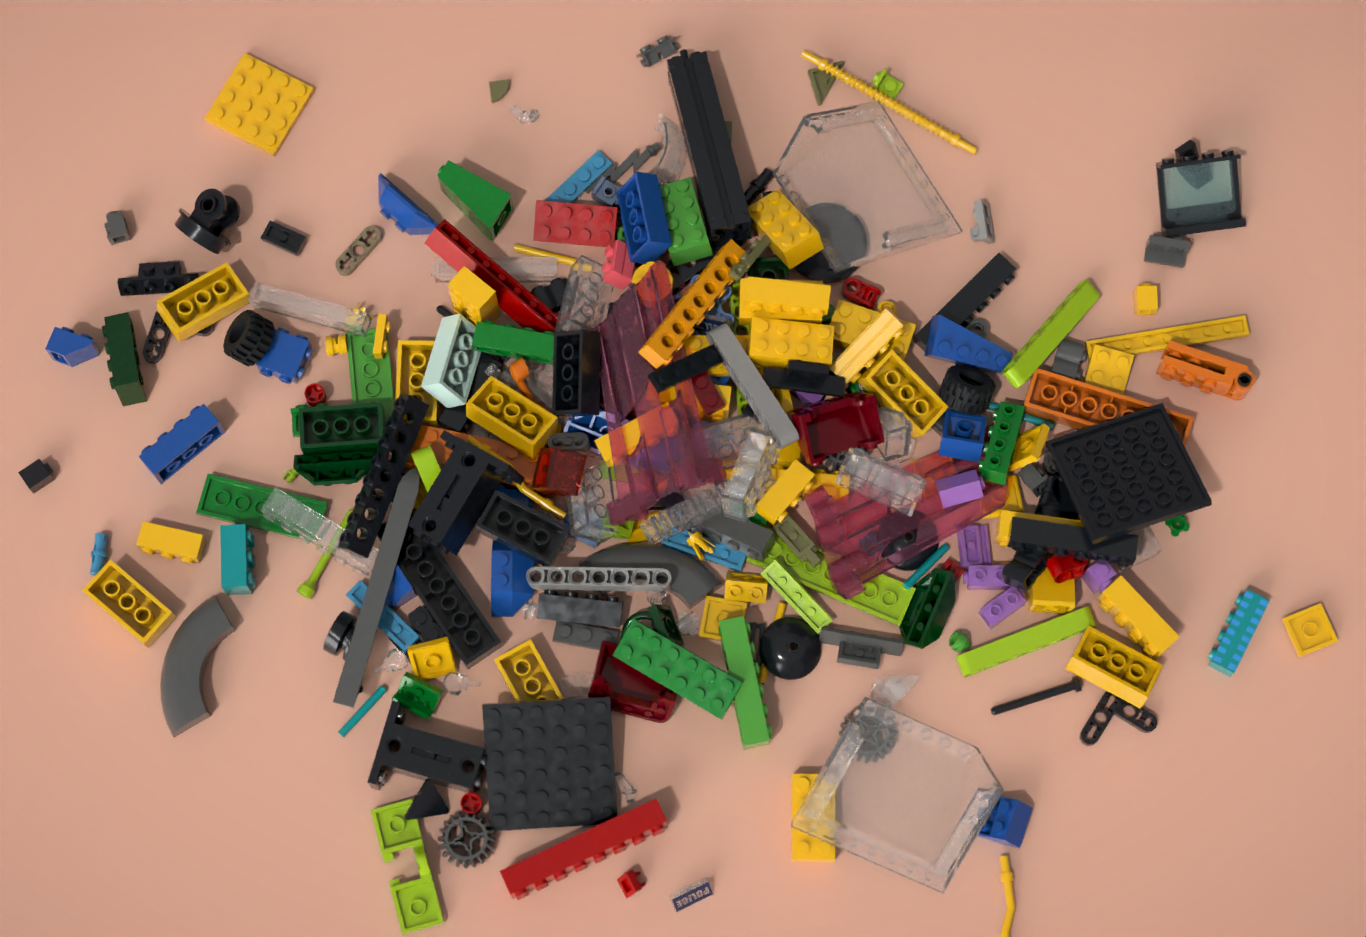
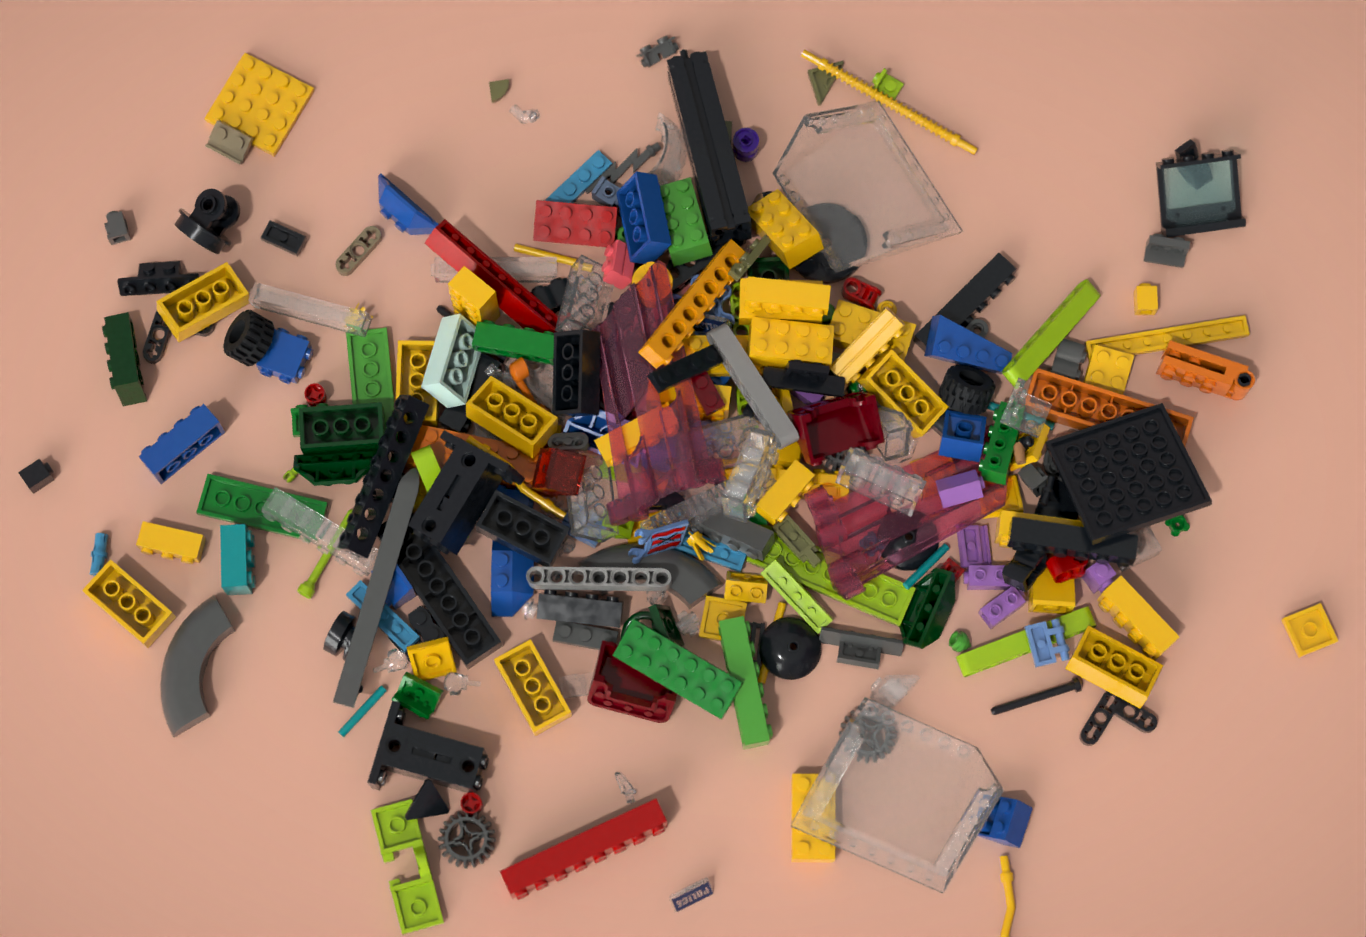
(71, 348): blue slope -> none
(229, 142): none -> dark tan plate
(336, 345): yellow wheel -> none
(380, 343): yellow plate -> none
(476, 198): green slope -> none
(549, 763): black plate -> none
(630, 883): red tile -> none
(659, 539): none -> medium blue flag
(745, 144): none -> dark purple wheel
(757, 185): black pin -> none
(984, 229): light grey hinge -> none
(1020, 448): none -> medium nougat arm
(1025, 411): none -> clear bracket
(1041, 645): none -> medium blue plate
(1238, 632): teal brick -> none

